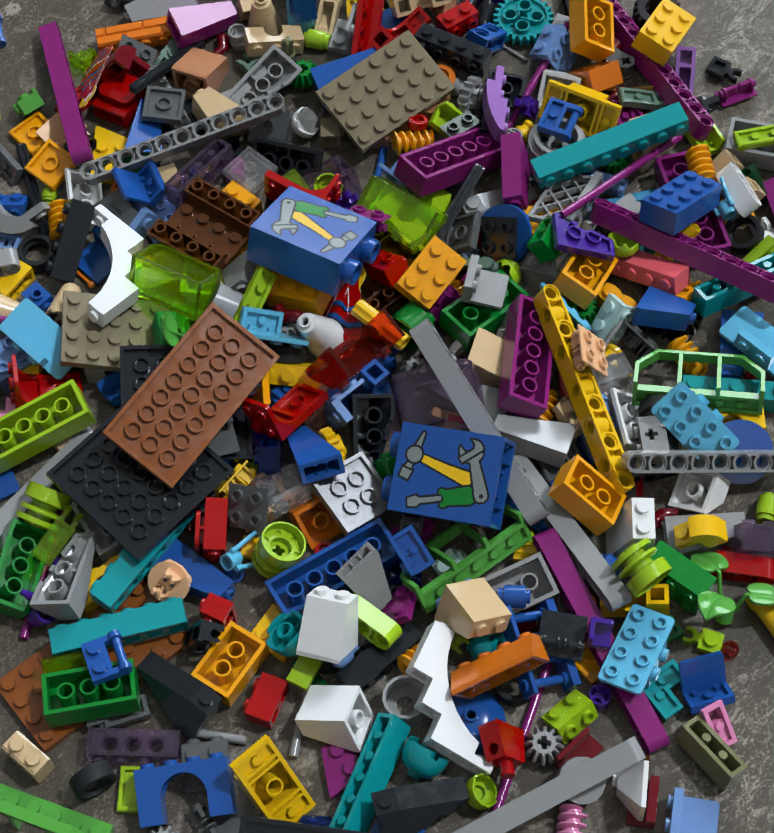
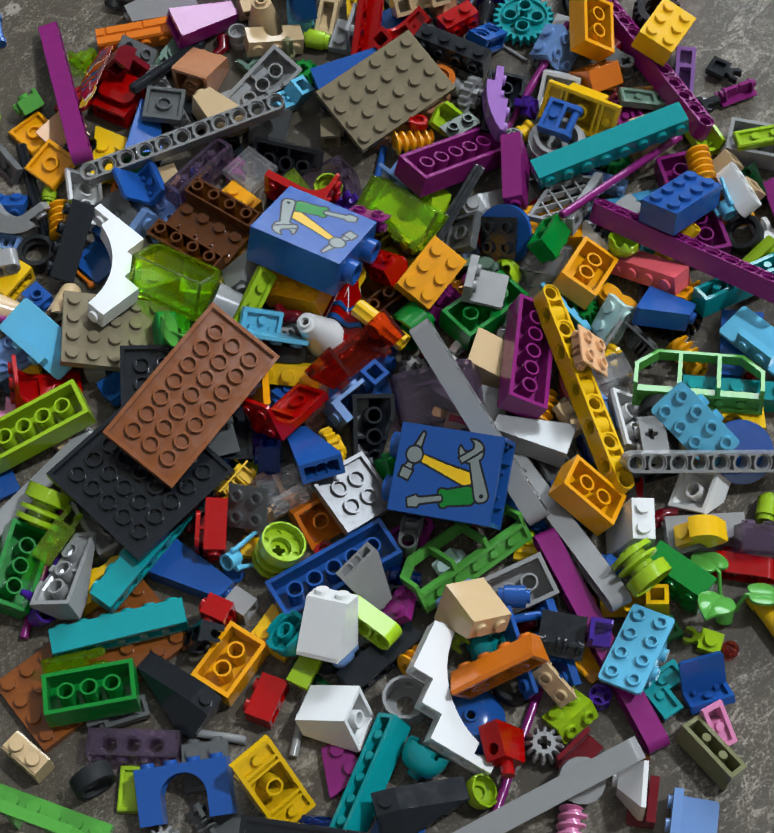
(99, 661): blue plate -> none
(174, 574): light nougat plate -> none
(244, 603): none -> light grey panel
(295, 93): none -> medium azure brick
(304, 122): white hair -> none
(411, 551): blue bracket -> none
(555, 686): none -> tan hinge
(573, 239): dark purple wing -> none

